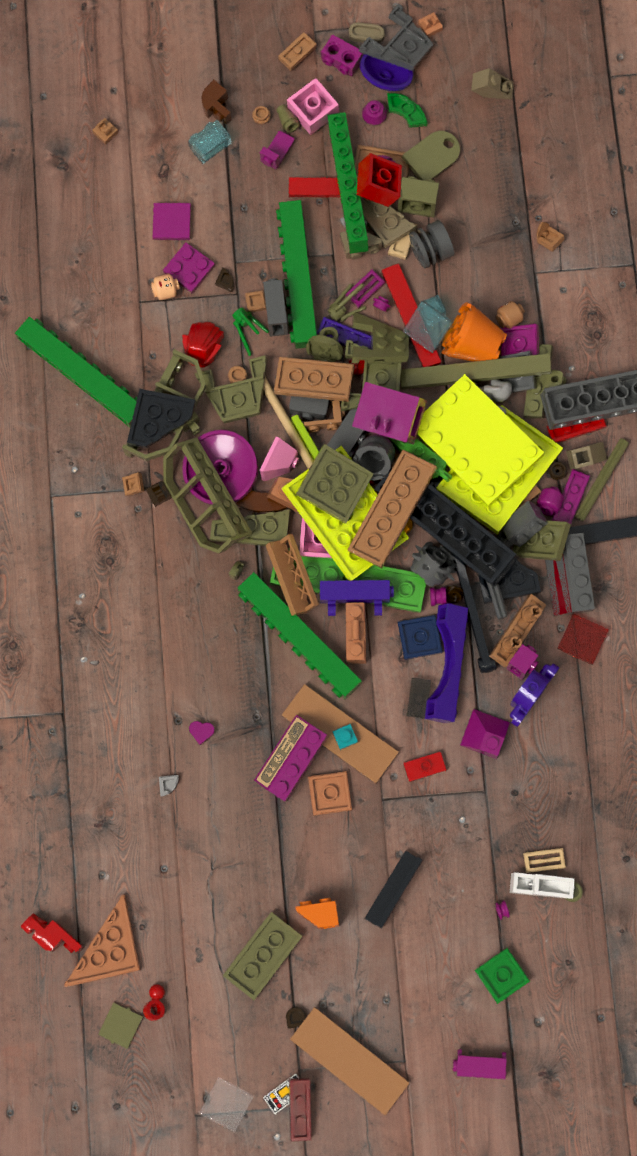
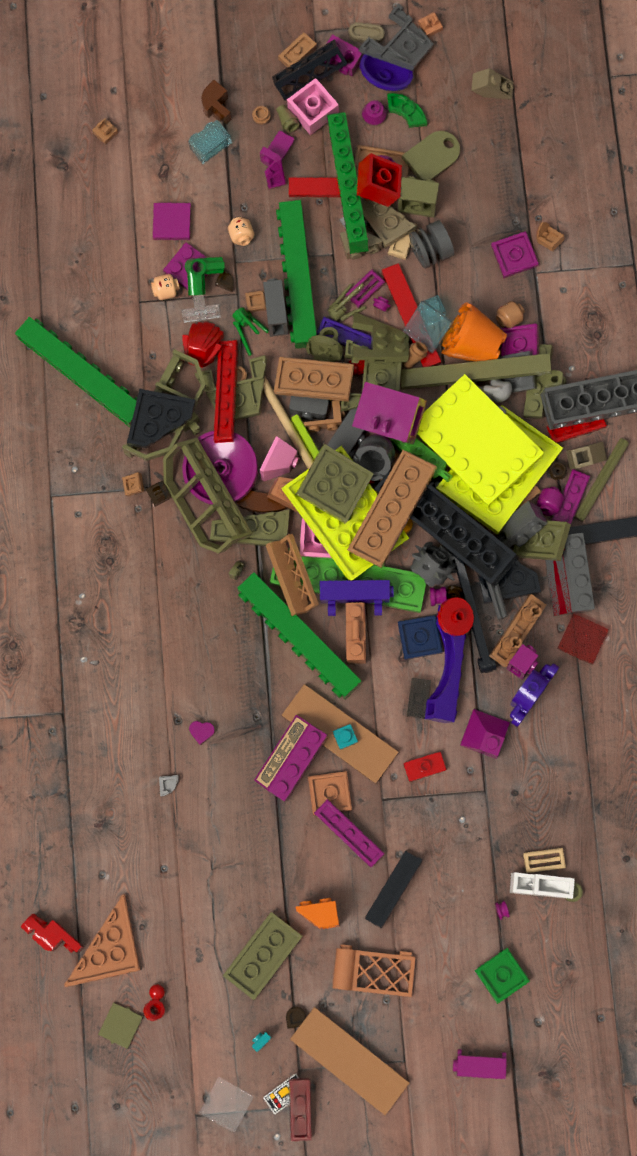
(196, 278): none -> green piece
(201, 311): none -> clear tile
(226, 392): none -> red tile
(241, 231): none -> light nougat head
(260, 1041): none -> teal plate
(275, 174): none -> magenta tile
(306, 64): none -> black fence
(347, 971): none -> nougat piece
(349, 833): none -> magenta tile
(416, 353): none -> medium nougat cone
(448, 620): none -> red plate
(514, 254): none -> magenta tile

